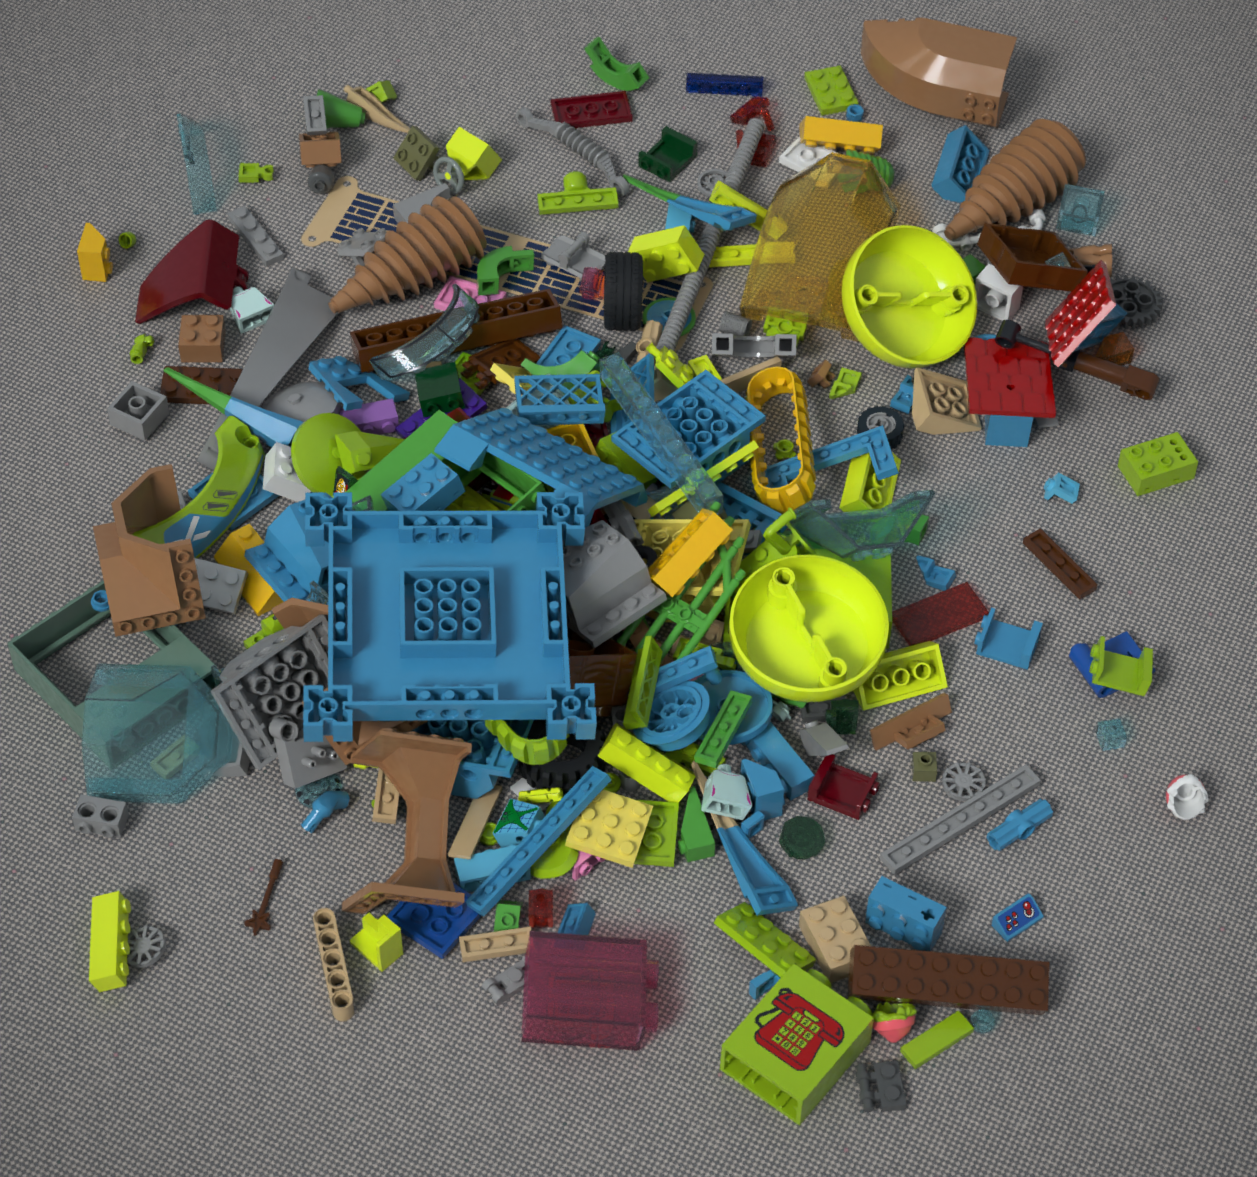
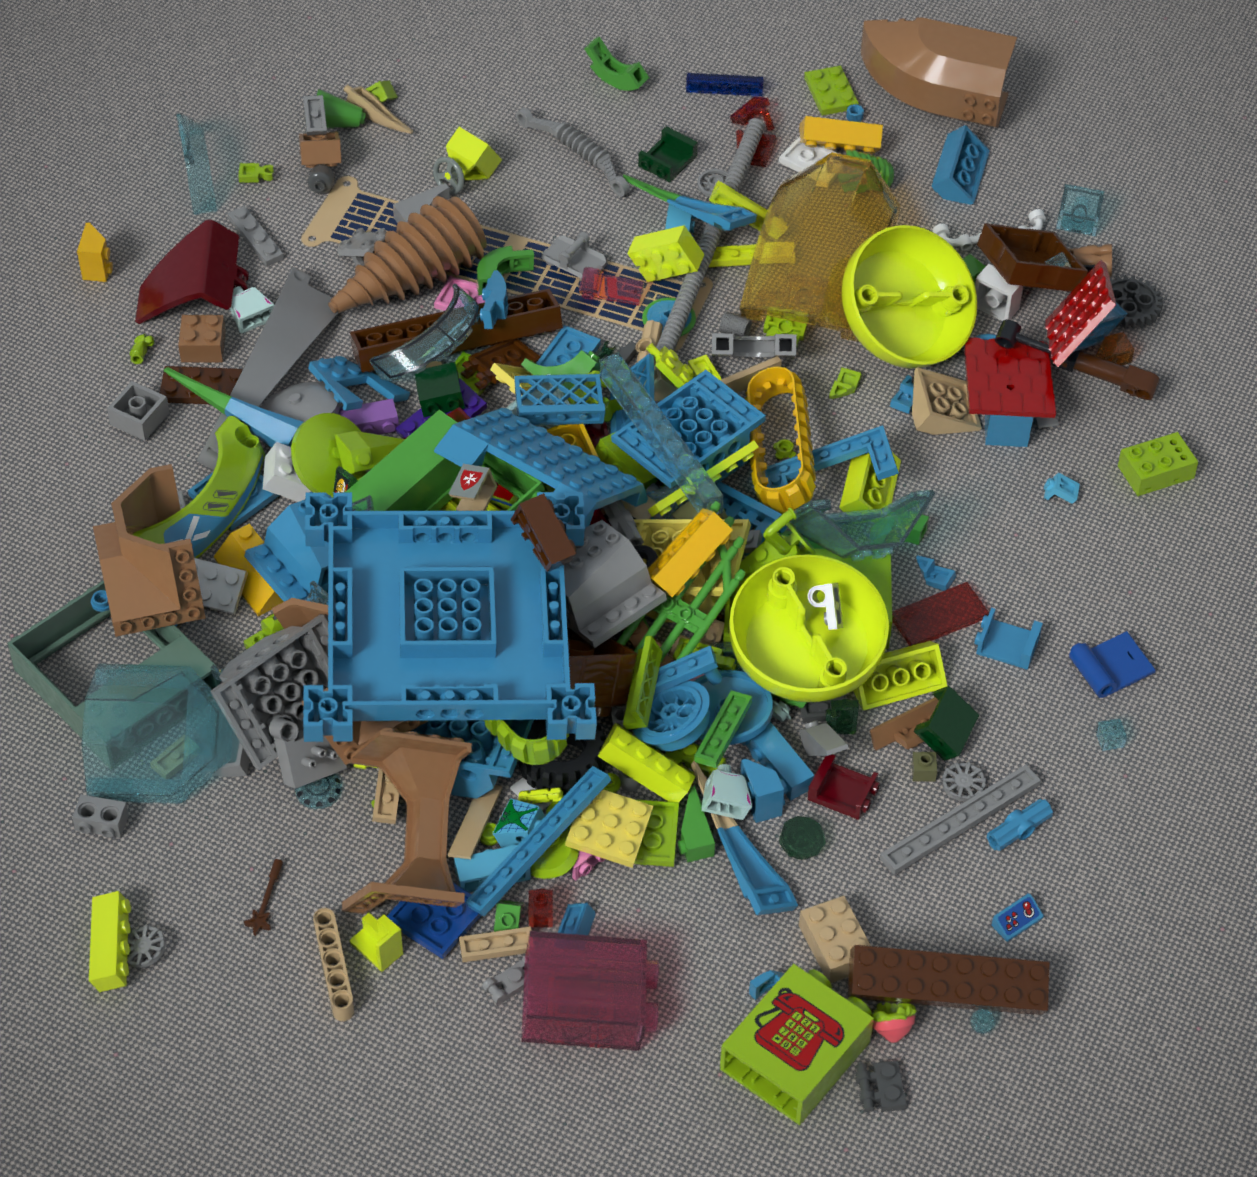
(126, 238): lime hinge -> none
(324, 807): dark azure arm -> none
(416, 153): olive plate -> none
(424, 488): dark azure piece -> none
(474, 487): none -> piece
(495, 300): none -> dark azure slope
(545, 532): none -> reddish brown wedge
(577, 197): lime plate -> none
(592, 109): dark red tile -> none
(623, 291): black tyre -> none
(753, 824): dark azure tile -> none
(763, 939): lime plate -> none
(821, 375): medium nougat tile -> none
(833, 612): none -> plate
(884, 416): black wheel -> none
(905, 914): dark azure piece -> none
(936, 1039): lime tile -> none
(948, 724): none -> dark green panel
(1021, 178): medium nougat cone -> none
(1060, 564): reddish brown plate -> none
(1121, 671): lime panel -> none
(1186, 796): white hair -> none

